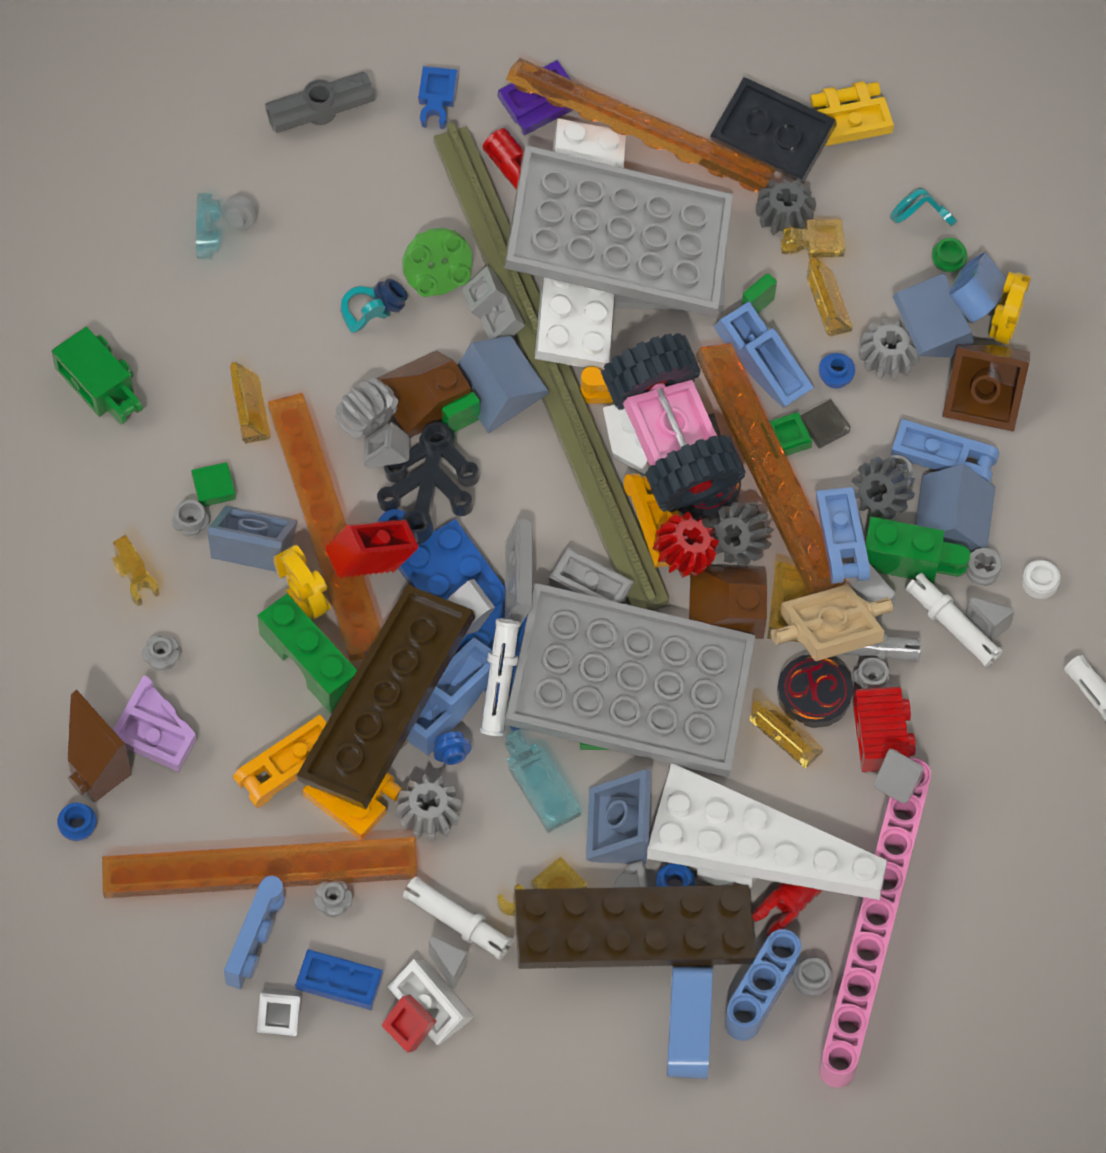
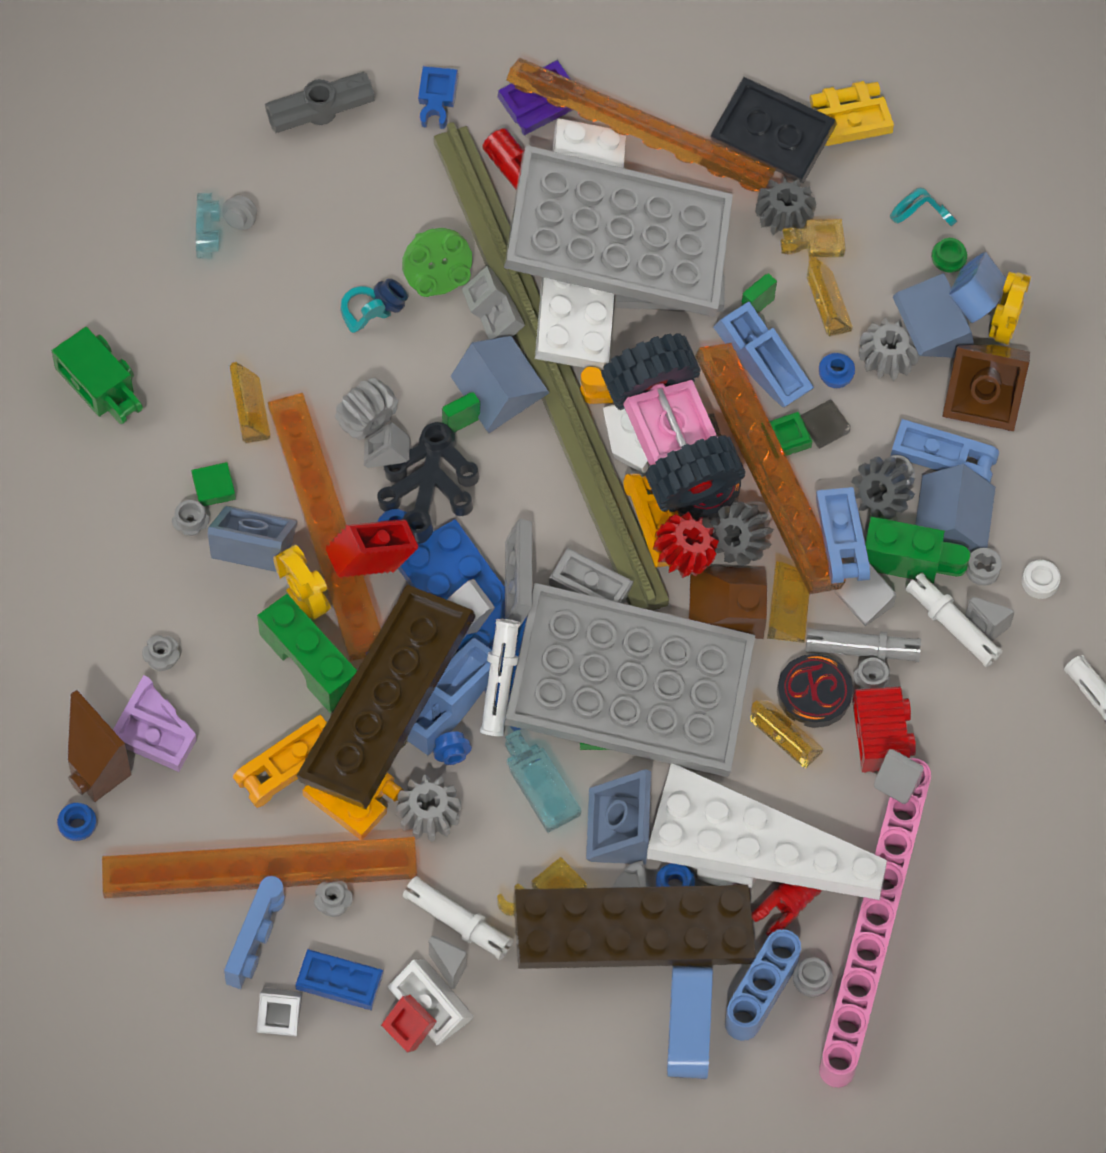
(129, 563): clear yellow plate -> none
(424, 389): reddish brown slope -> none
(832, 622): tan plate -> none

